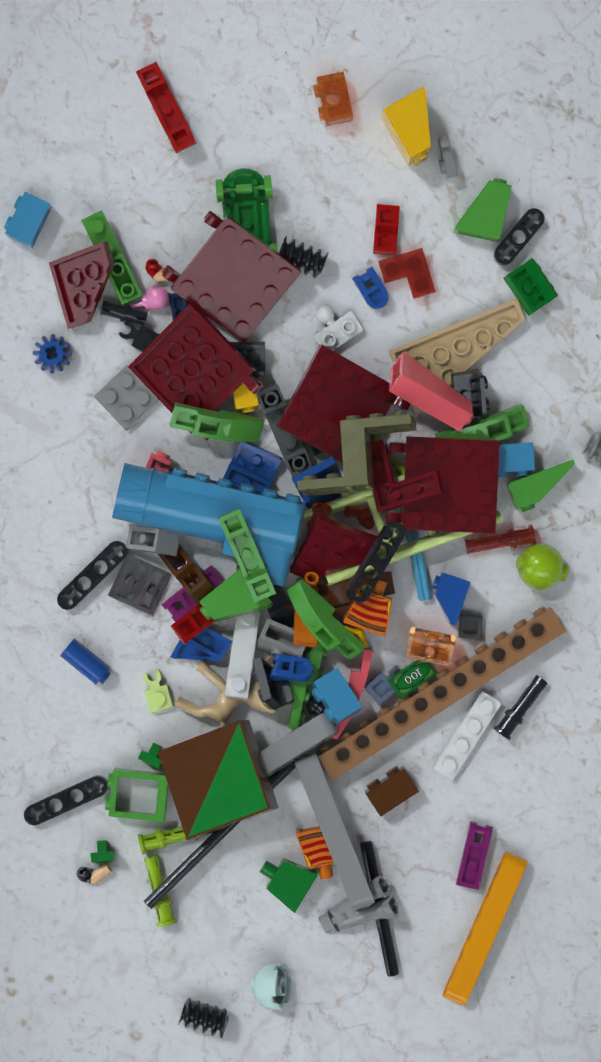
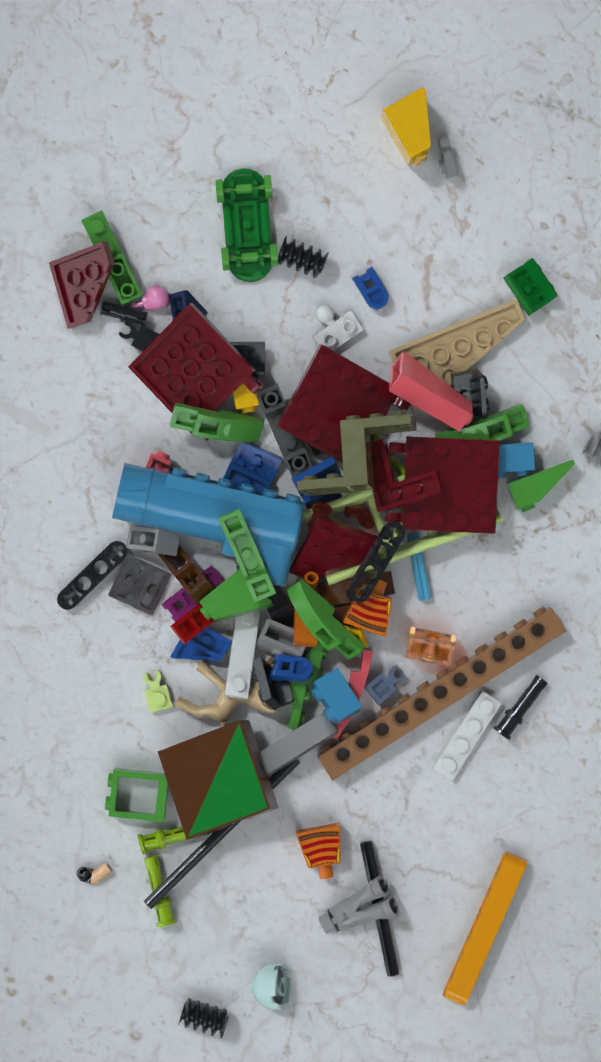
(27, 219): dark azure brick -> none
(44, 356): blue gear -> none
(67, 803): black beam -> none
(86, 662): blue brick -> none
(103, 854): green tile -> none
(126, 397): light grey plate -> none
(151, 756): green tile -> none
(155, 270): red arm -> none
(166, 107): red slope -> none
(234, 277): plate -> none
(289, 881): green torso -> none
(315, 708): black plate -> none
(333, 85): clear orange brick -> none
(334, 832): light grey beam -> none
(386, 229): red slope -> none
(391, 790): reddish brown brick -> none
(410, 266): clear red plate -> none
(411, 677): green tile -> none
(450, 594): blue slope -> none
(470, 626): dark grey tile -> none
(474, 856): magenta plate -> none
(486, 213): bright green slope -> none
(515, 537): clear red pin -> none
(534, 227): black beam -> none
(541, 567): lime brick -> none

